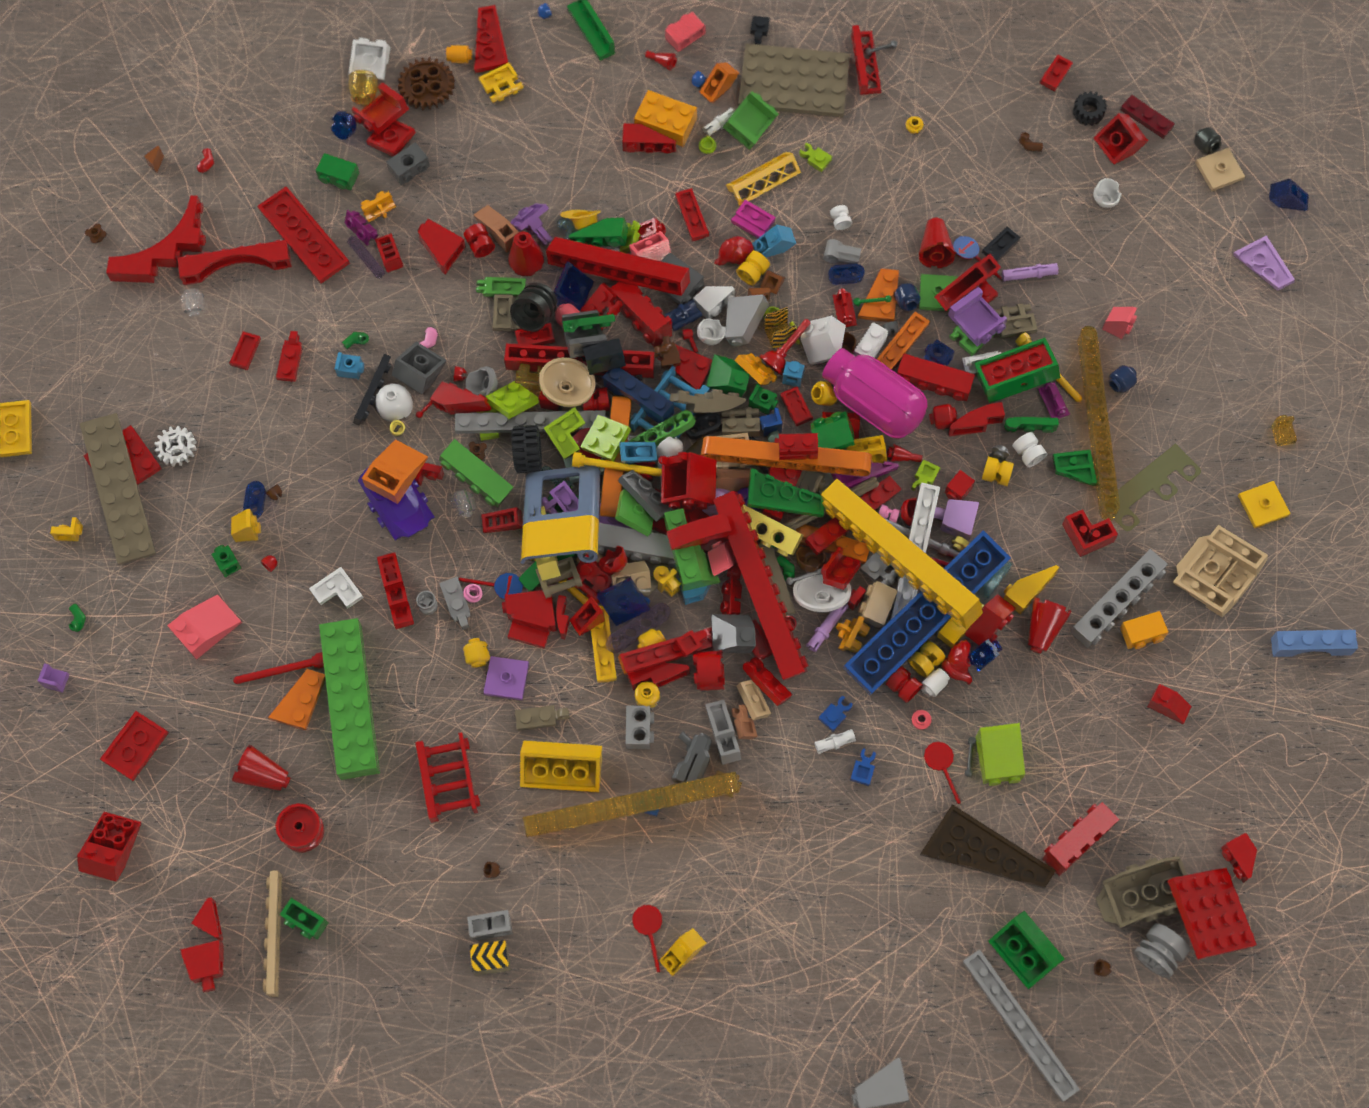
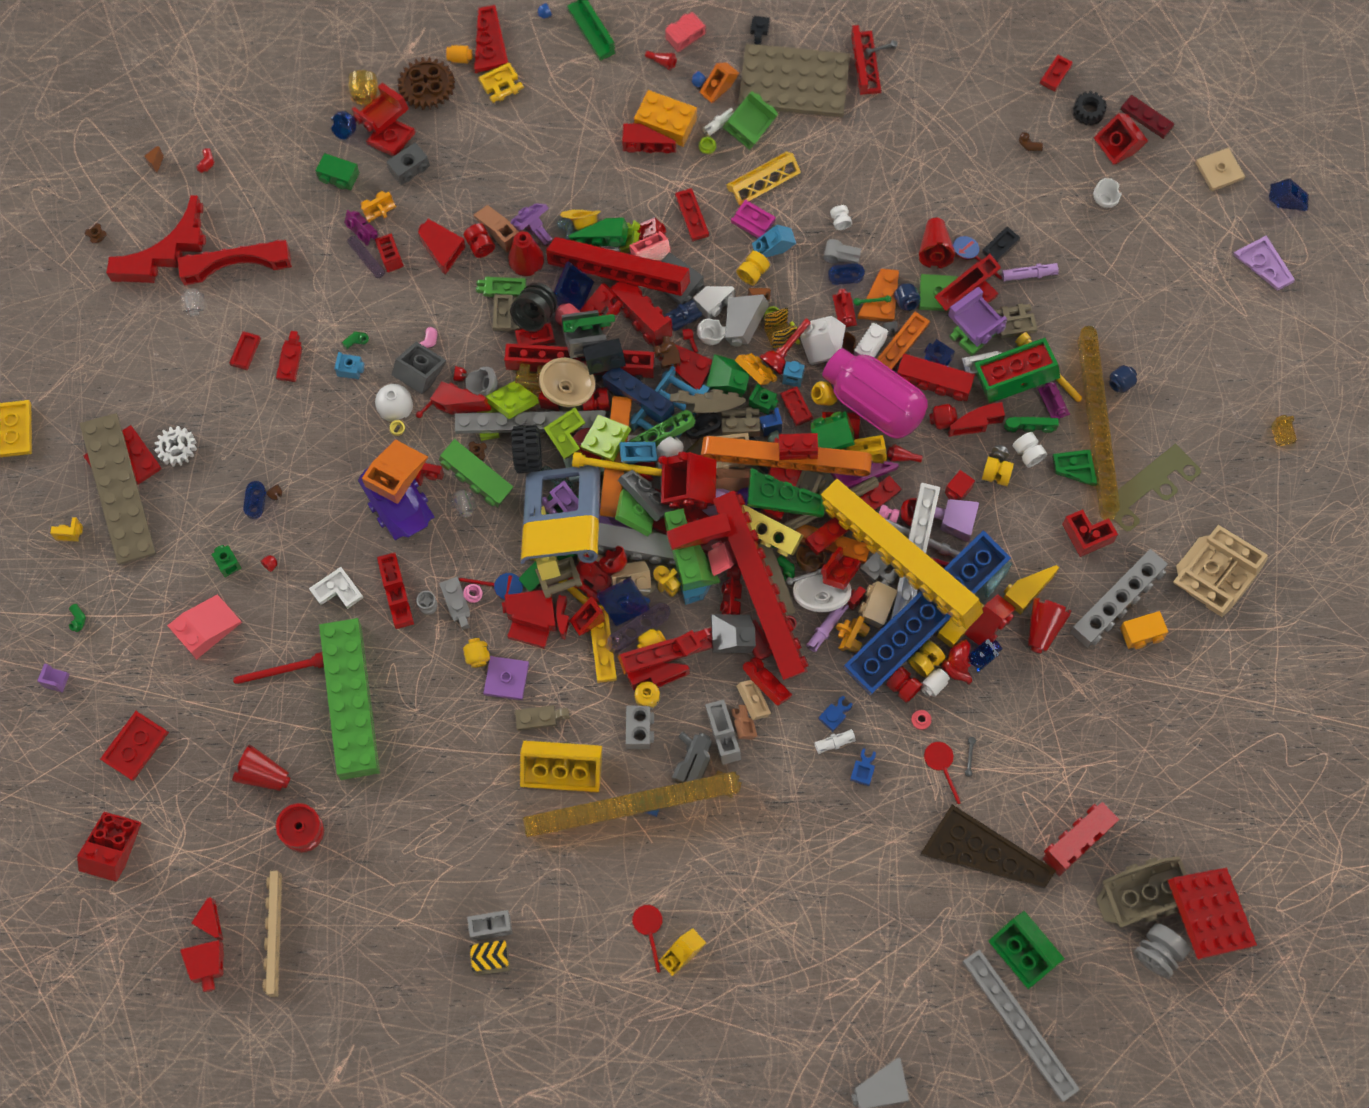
(245, 526): yellow slope -> none
(300, 701): orange wing -> none
(303, 235): red plate -> none
(303, 918): green brick -> none
(370, 56): white plate -> none
(370, 396): black plate -> none
(432, 790): red fence -> none
(491, 869): reddish brown hinge -> none
(509, 513): red slope -> none
(710, 670): red brick -> none
(734, 251): red hair -> none
(773, 281): dark orange slope -> none
(816, 158): lime plate -> none
(914, 129): yellow plate -> none
(926, 474): lime plate -> none
(959, 543): light yellow plate -> none
(1000, 754): lime slope -> none
(1102, 968): reddish brown hinge -> none
(1120, 321): coral slope -> none
(1169, 704): red slope -> none
(1207, 140): pearl dark grey head -> none
(1242, 856): red slope -> none
(1264, 504): yellow plate -> none
(1330, 641): medium blue arch -> none

